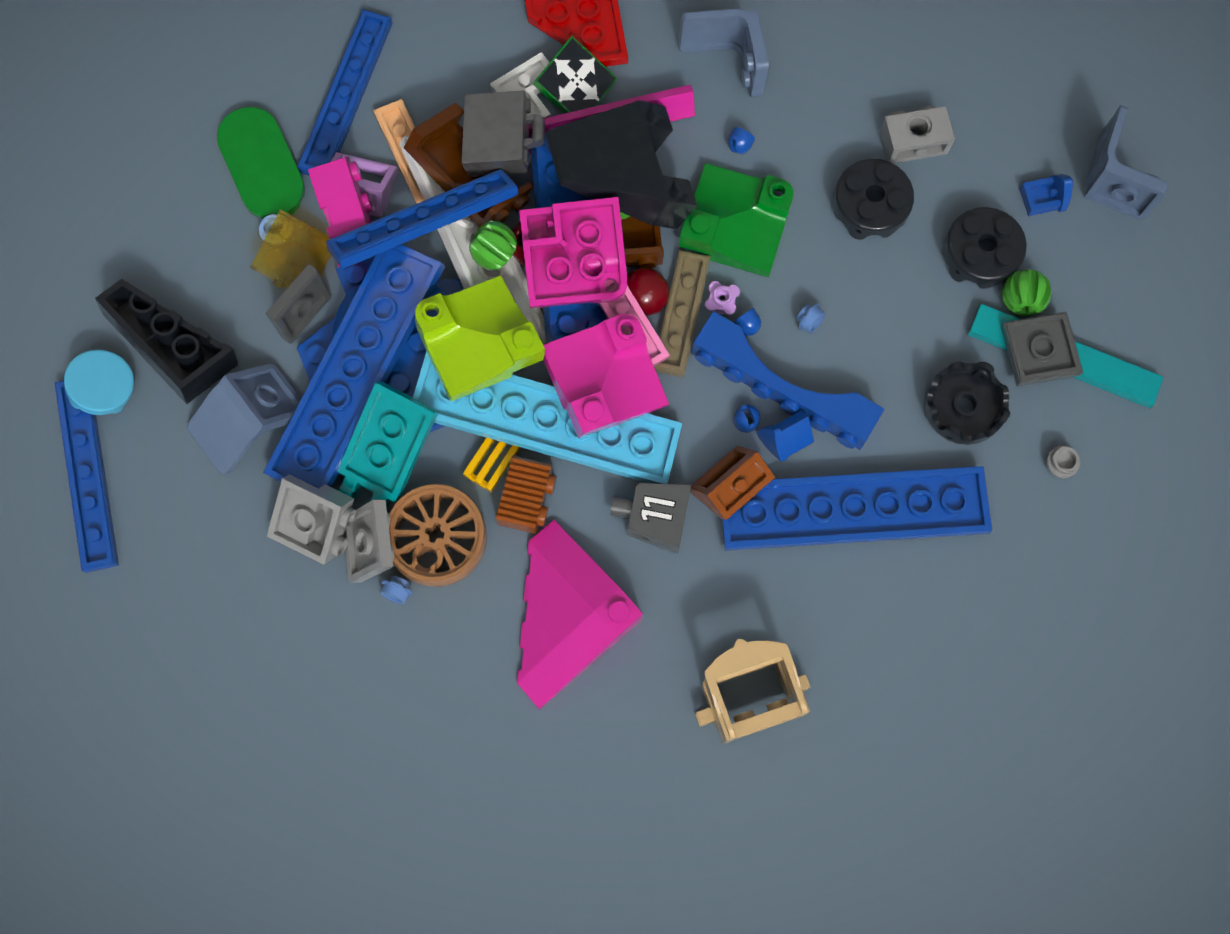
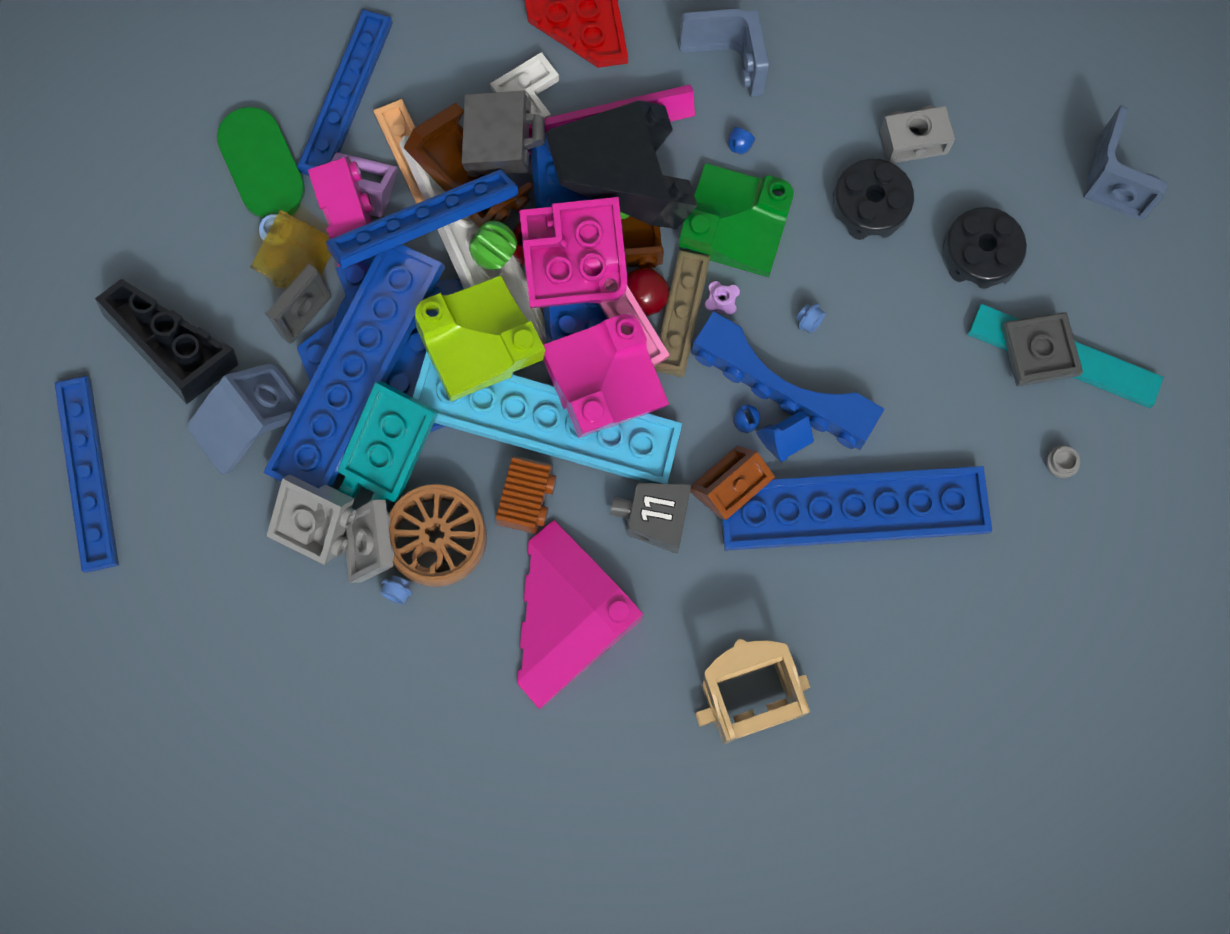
(99, 382): medium azure tile -> none
(479, 456): yellow tile -> none
(574, 78): black tile -> none
(749, 322): blue hinge -> none
(978, 385): black plate -> none
(1027, 292): bright green piece -> none
(1047, 194): blue tile -> none

